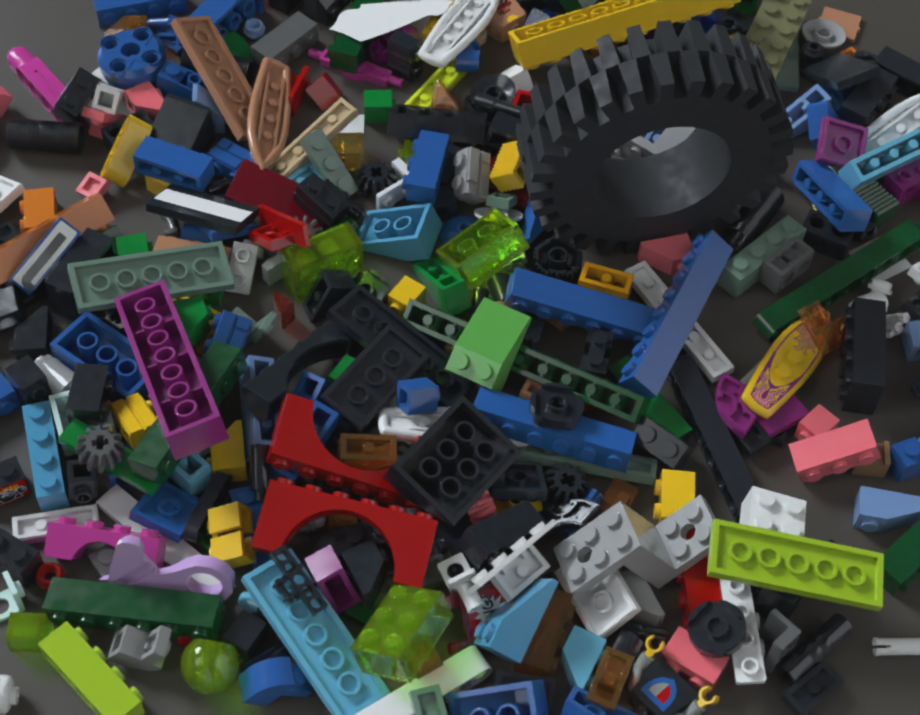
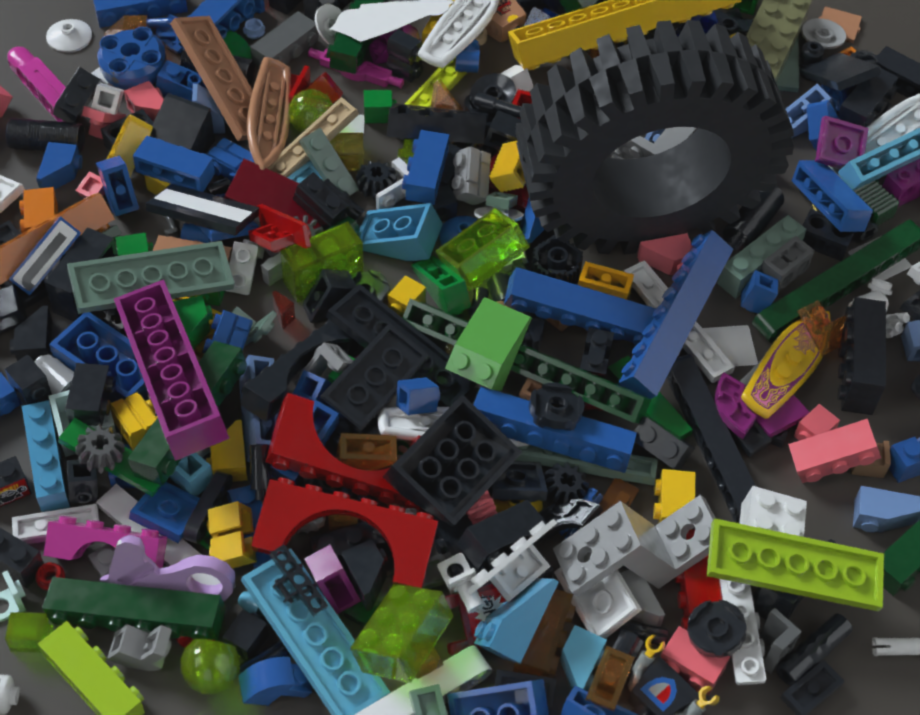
(59, 165): none -> blue slope
(69, 35): none -> white dish
(117, 185): none -> blue brick
(307, 108): none -> clear neon green helmet
(325, 19): none -> white dish
(327, 356): none -> light grey bracket
(734, 343): none -> white sticker
(759, 292): none -> blue brick

